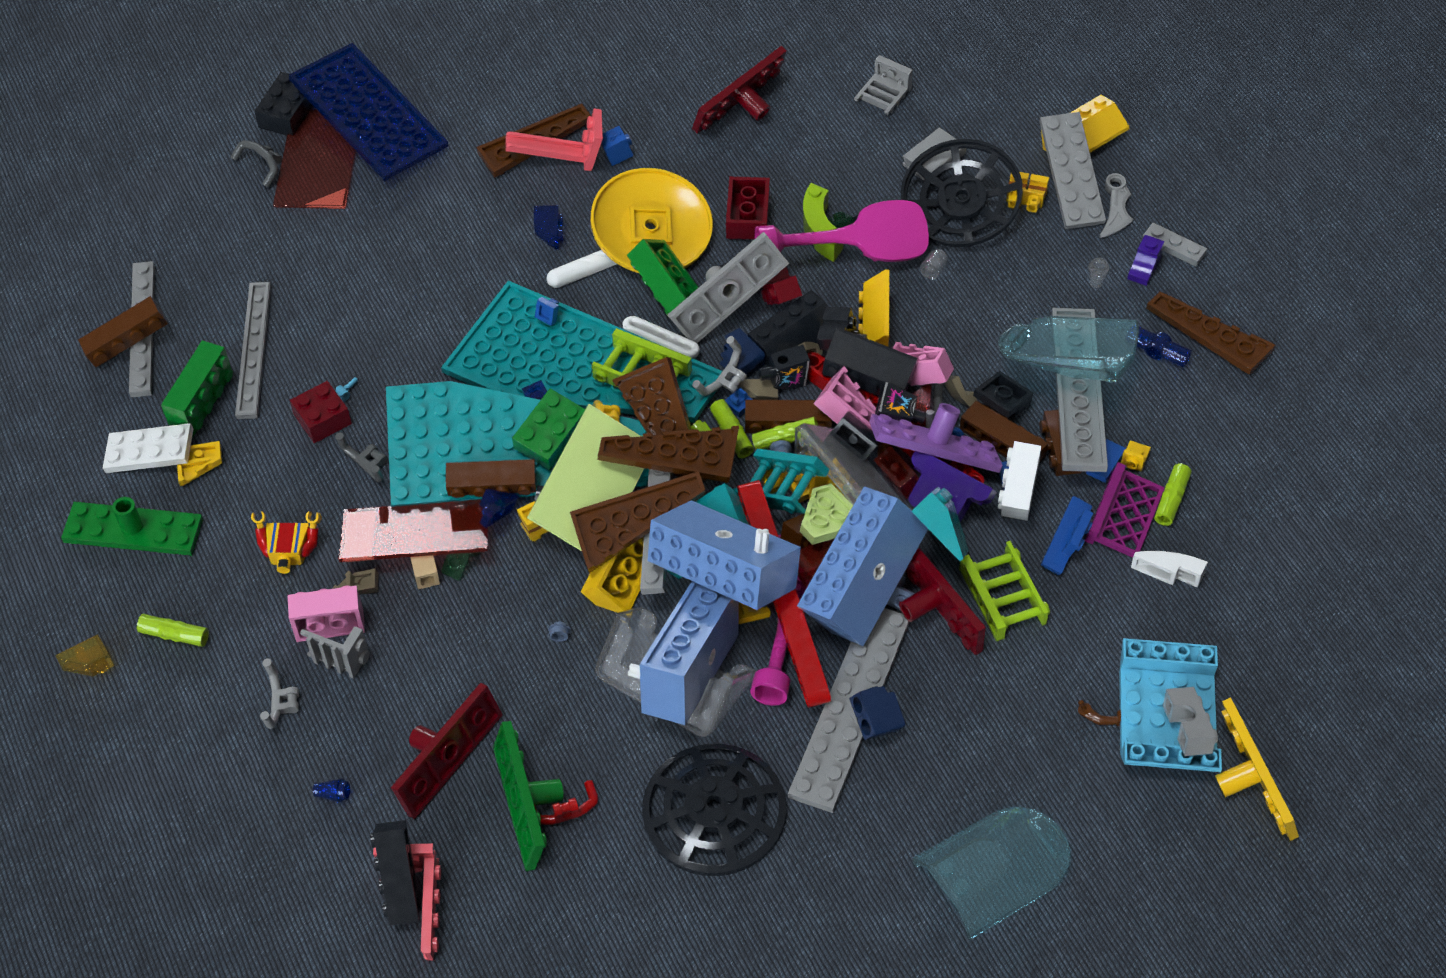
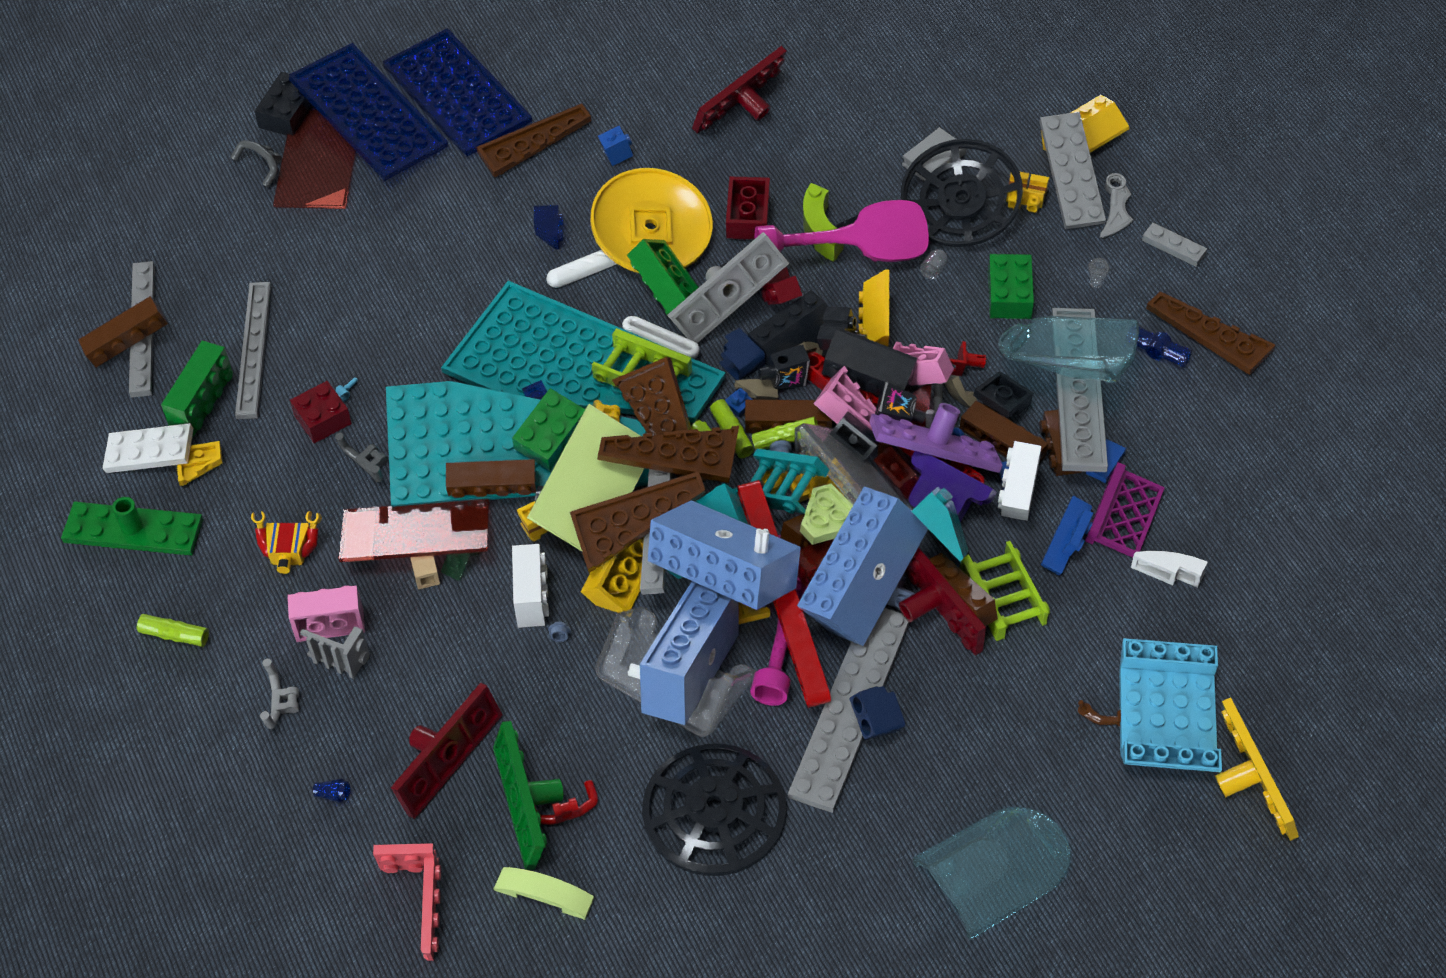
(86, 658): clear yellow slope -> none
(364, 580): dark tan slope -> none
(397, 872): black brick -> none
(457, 91): none -> clear blue plate
(496, 506): clear blue slope -> none
(529, 585): none -> white brick
(545, 889): none -> yellowish green slope
(547, 310): blue tile -> none
(562, 149): coral bracket -> none
(730, 369): light grey piece -> none
(841, 219): clear green bracket -> none
(889, 77): light grey plate -> none
(967, 359): none -> red bracket
(972, 594): none -> reddish brown brick
(1010, 286): none -> green brick
(1135, 455): yellow bracket -> none
(1146, 260): dark purple arch -> none
(1172, 494): lime axle -> none
(1195, 730): light grey arch -> none

